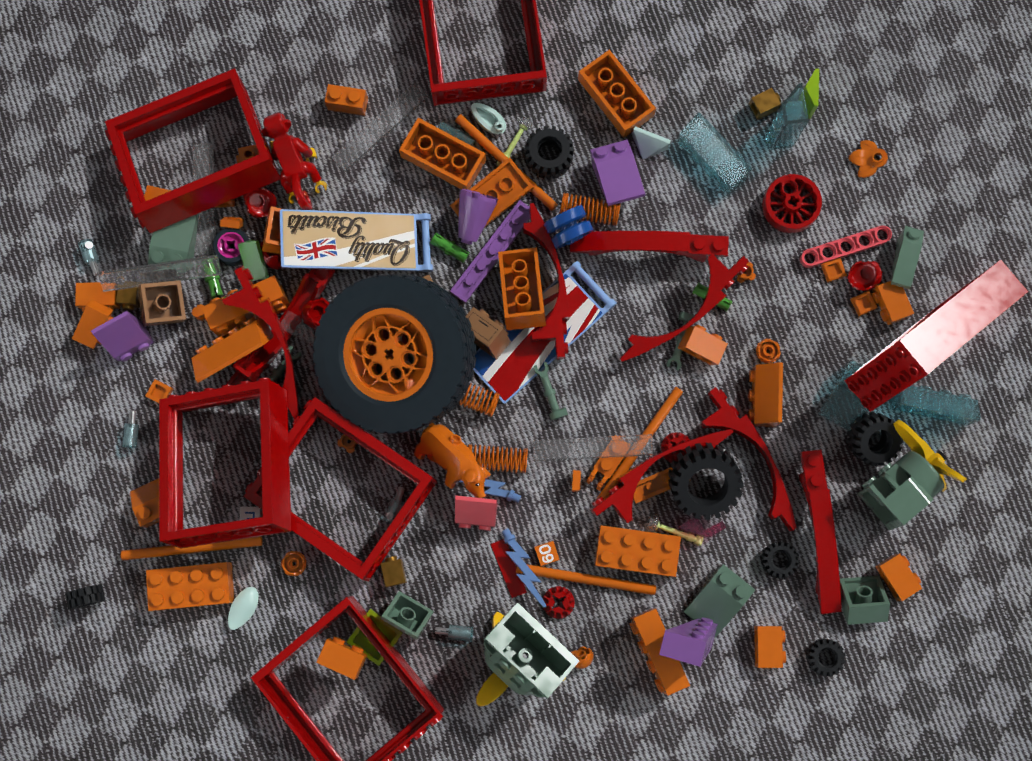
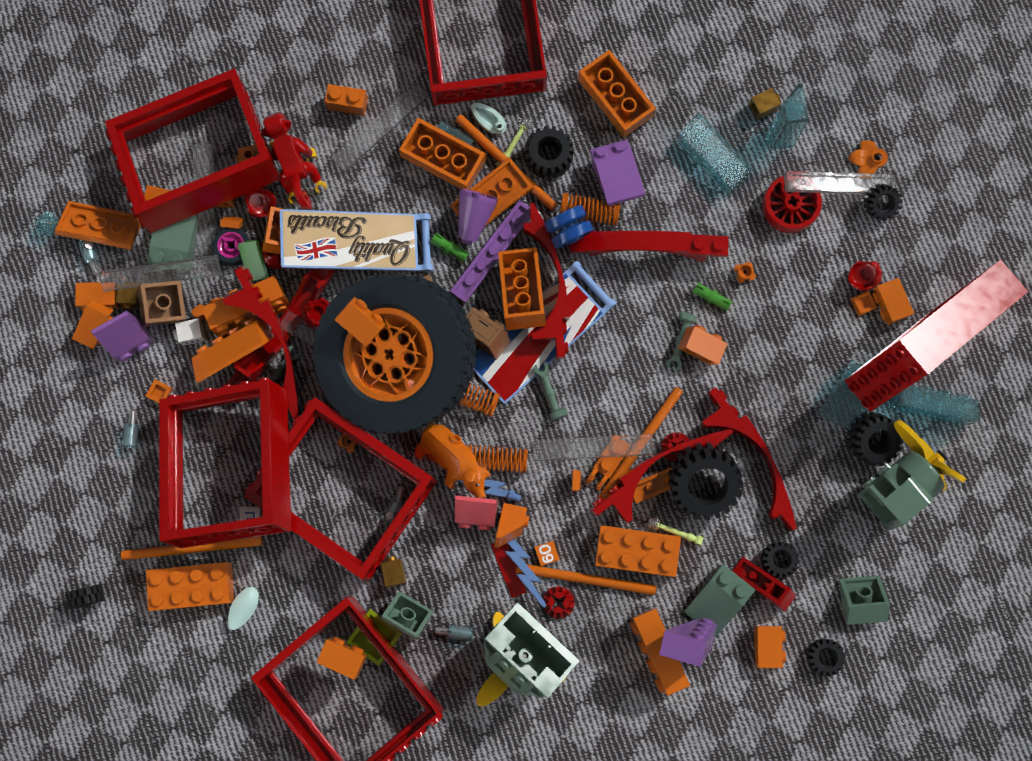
(46, 223): none -> clear light blue gear
(98, 225): none -> orange tile
(146, 503): orange slope -> none
(189, 332): none -> white brick
(214, 285): bright green pin -> none
(289, 568): orange plate -> none
(360, 321): none -> orange brick
(511, 523): none -> orange slope
(584, 656): orange plate -> none
(649, 143): light aqua slope -> none
(695, 527): clear pink slope -> none
(719, 278): red slope -> none
(765, 584): none -> red slope
(766, 394): orange slope -> none
(772, 346): orange plate -> none
(811, 93): lime slope -> none
(820, 506): red slope -> none
(833, 270): orange tile -> none
(834, 182): none -> clear tile
(854, 242): coral beam -> none
(891, 207): none -> black tyre
(899, 577): orange brick -> none
(906, 256): sand green slope -> none

